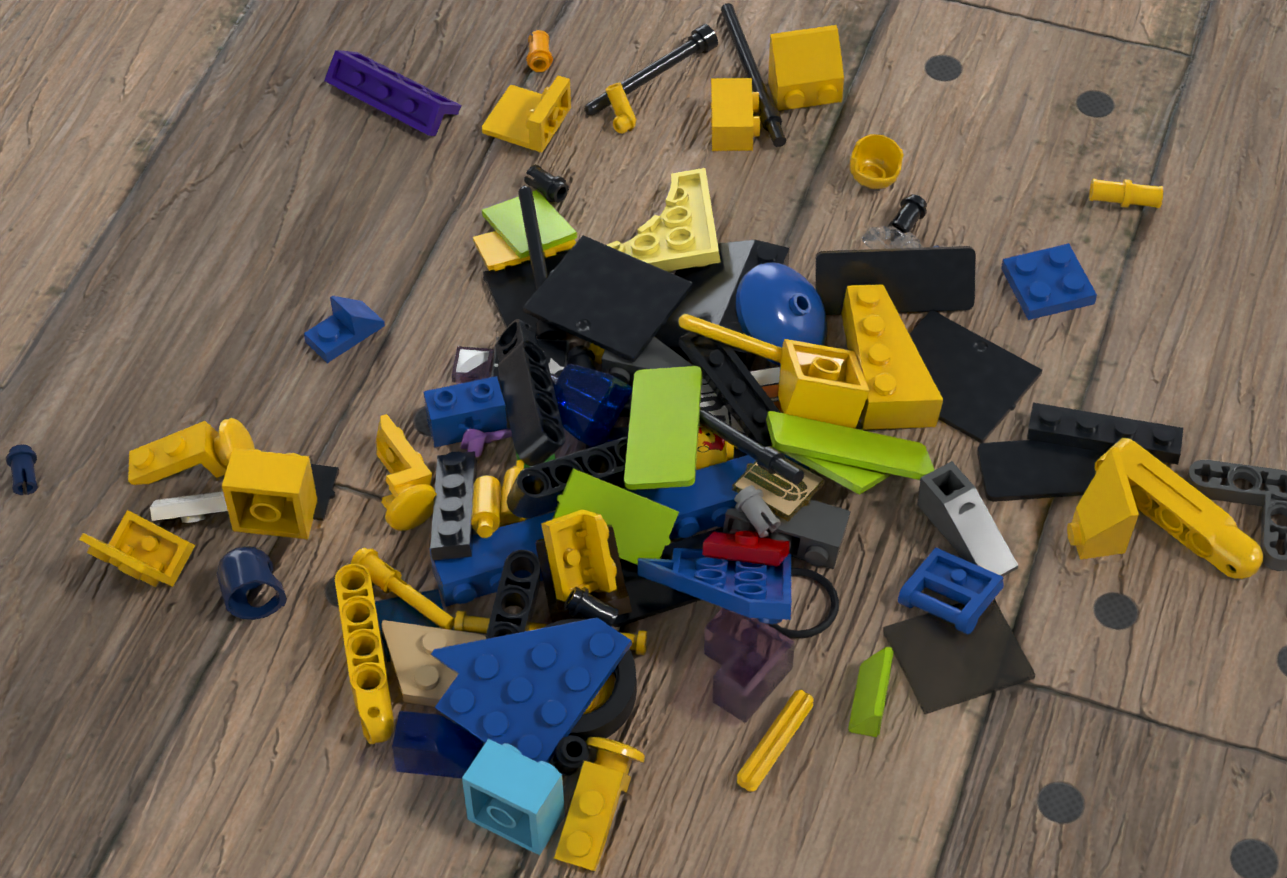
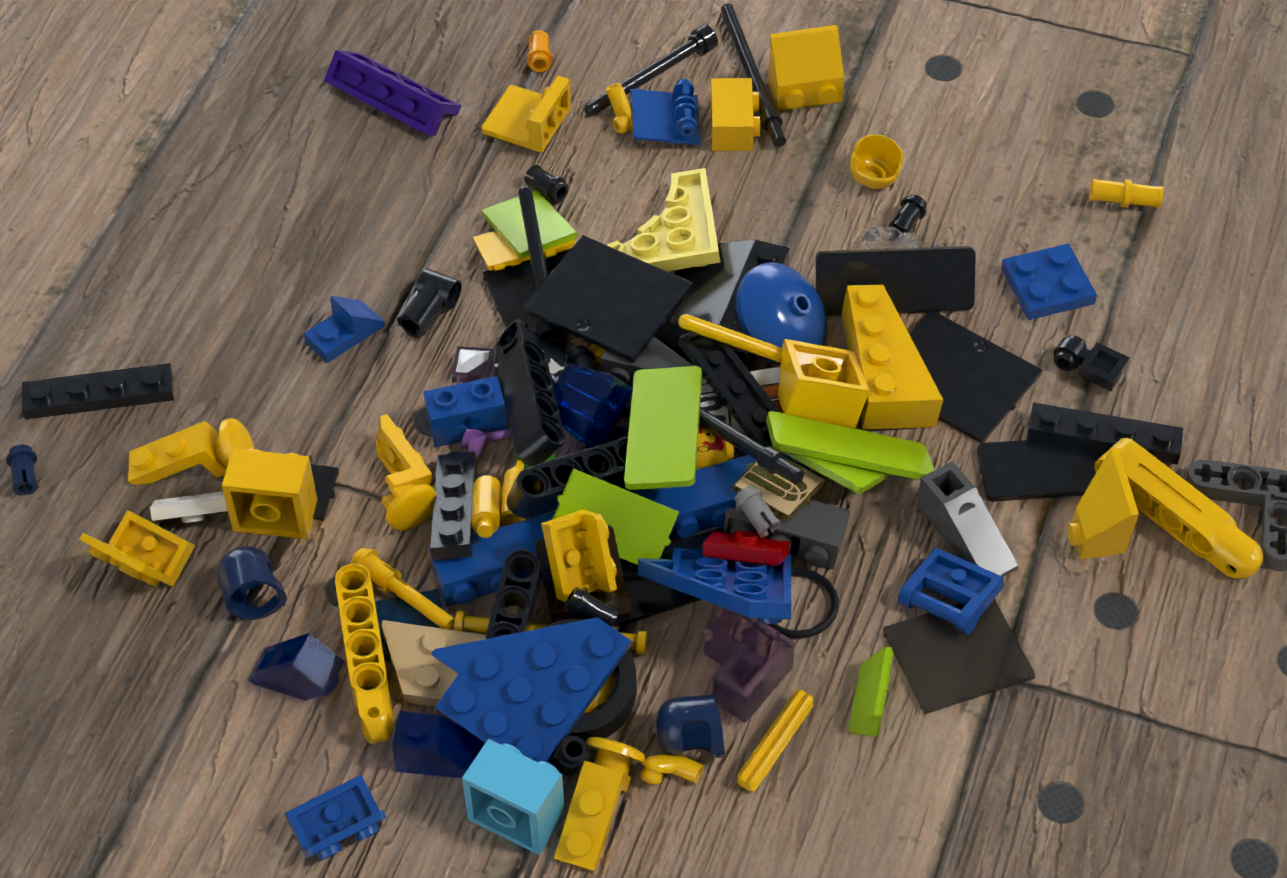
(97, 391): none -> black plate
(298, 668): none -> clear blue slope
(335, 817): none -> blue bracket
(431, 296): none -> black piece
(665, 763): none -> yellow arm
(667, 115): none -> blue hinge
(690, 725): none -> dark blue helmet
(1099, 365): none -> black plate

